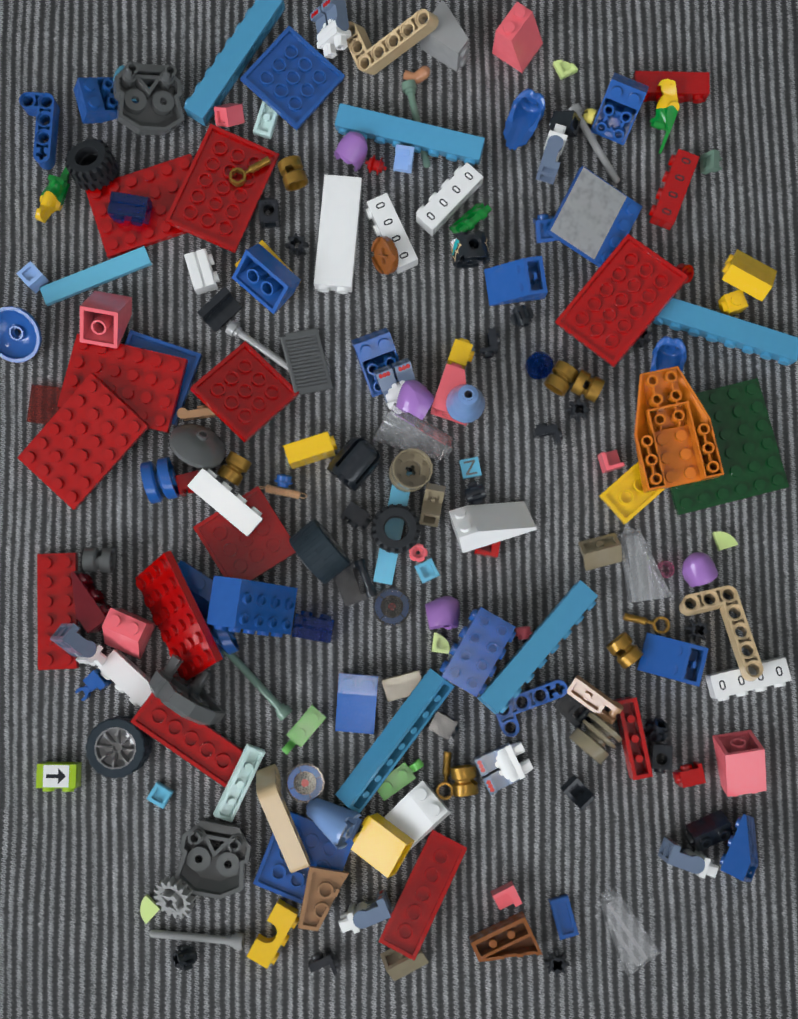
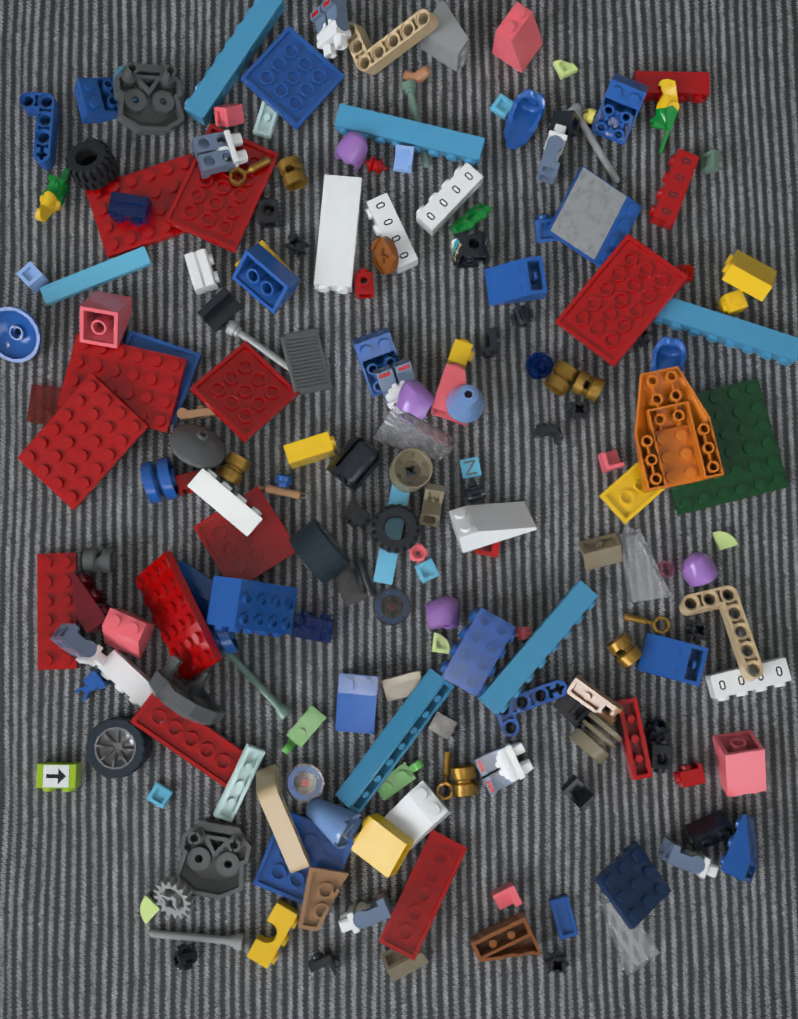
(218, 153): none -> sand blue hips
(366, 290): none -> red brick
(502, 106): none -> medium azure tile
(632, 885): none -> dark blue plate

